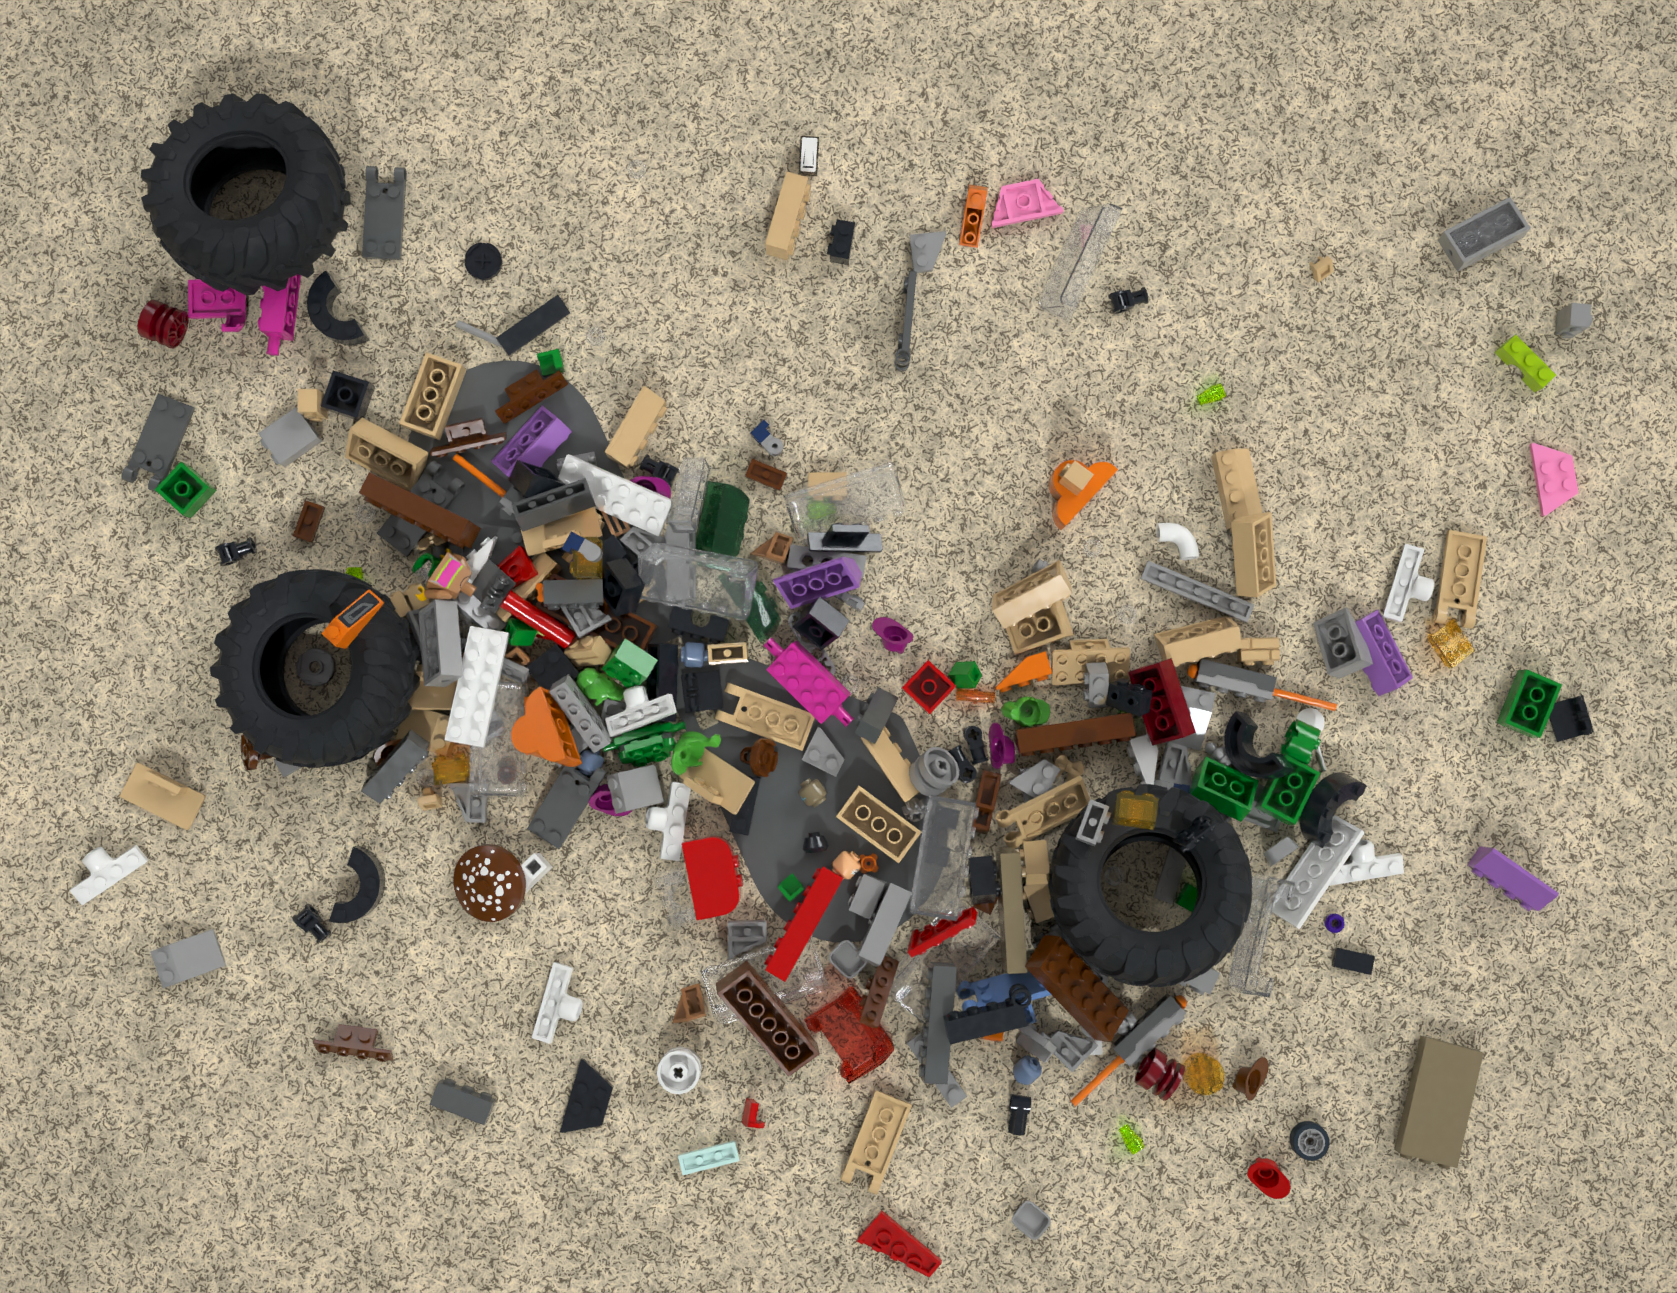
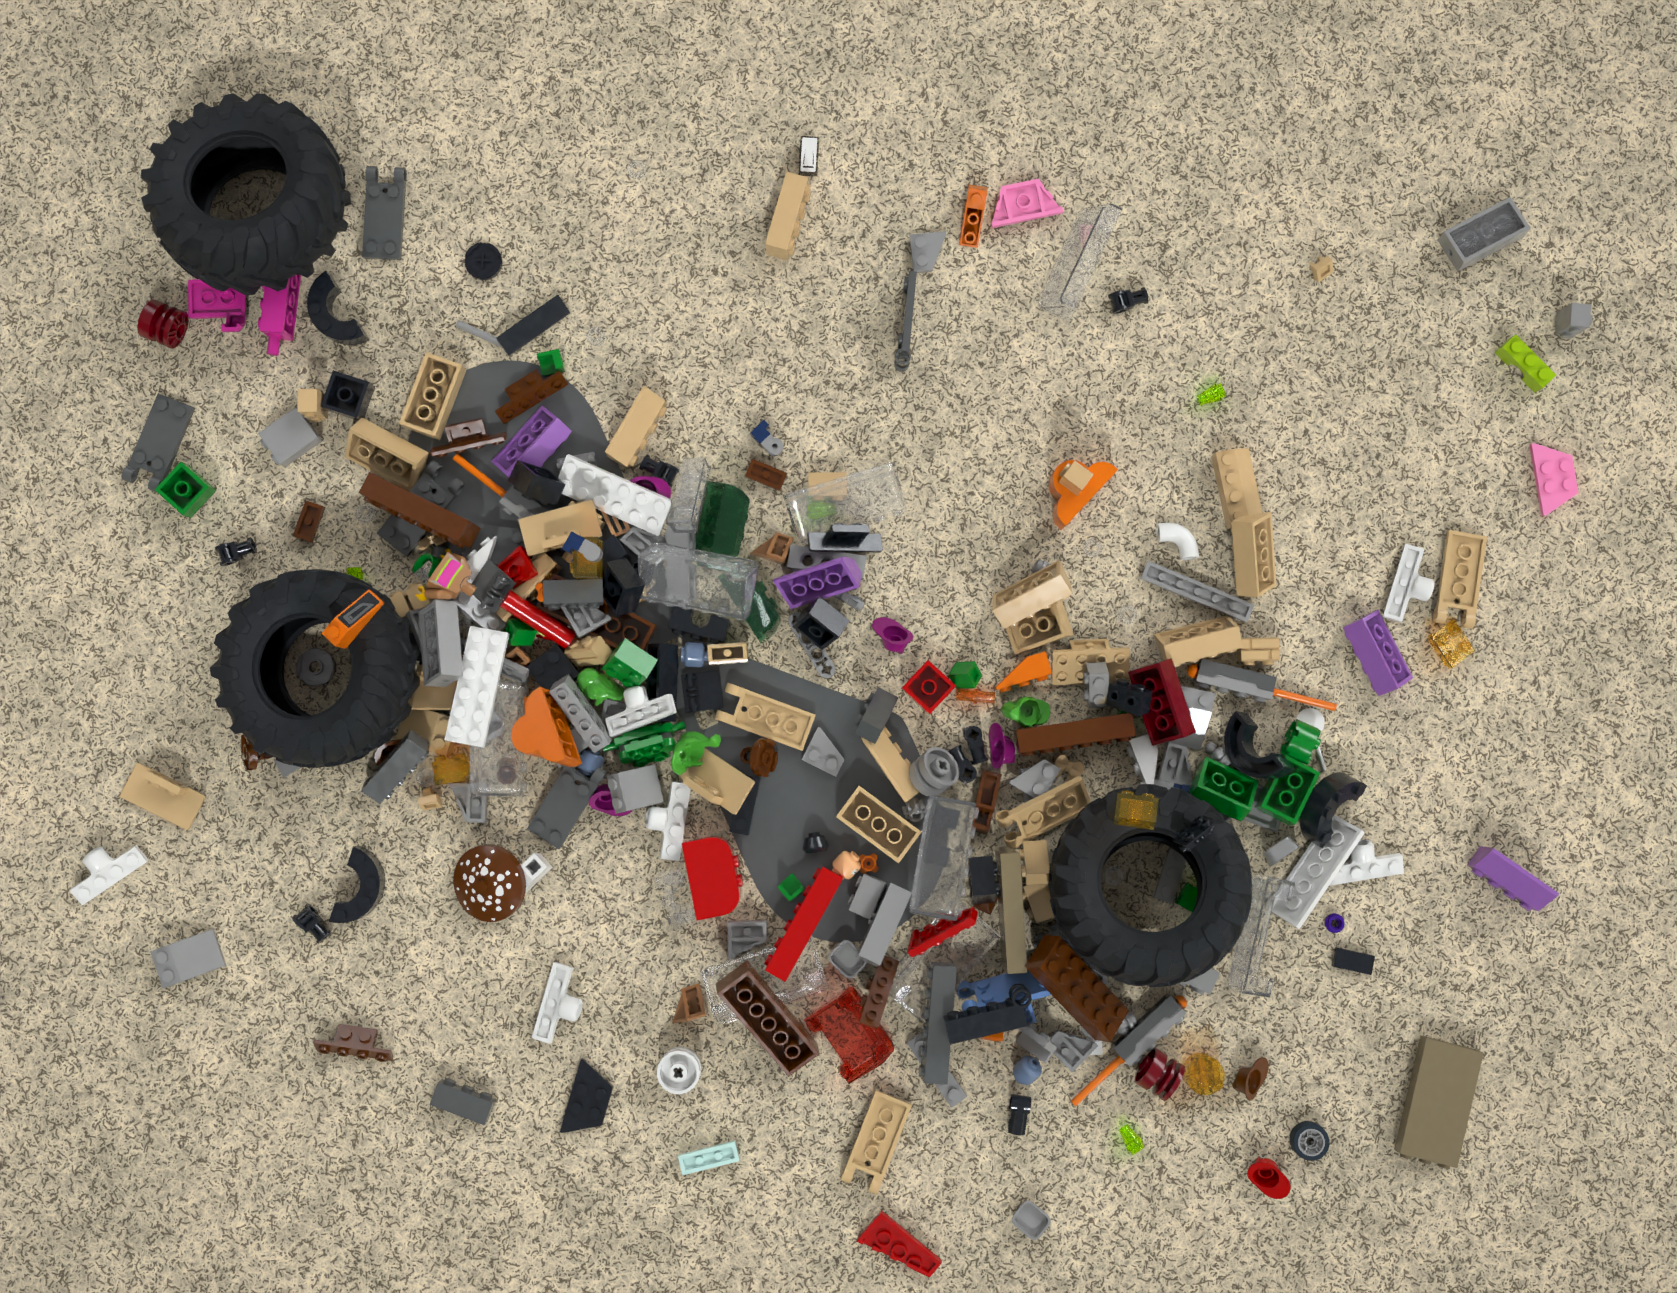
(553, 504): dark grey brick -> none
(750, 1114): red tile -> none
(808, 681): dark pink brick -> none
(812, 792): dark tan head -> none
(842, 242): black brick -> none
(855, 680): clear plate -> none
(1092, 822): light grey brick -> none
(1342, 644): light grey slope -> none
(1529, 703): green brick -> none
(1570, 719): black hinge -> none

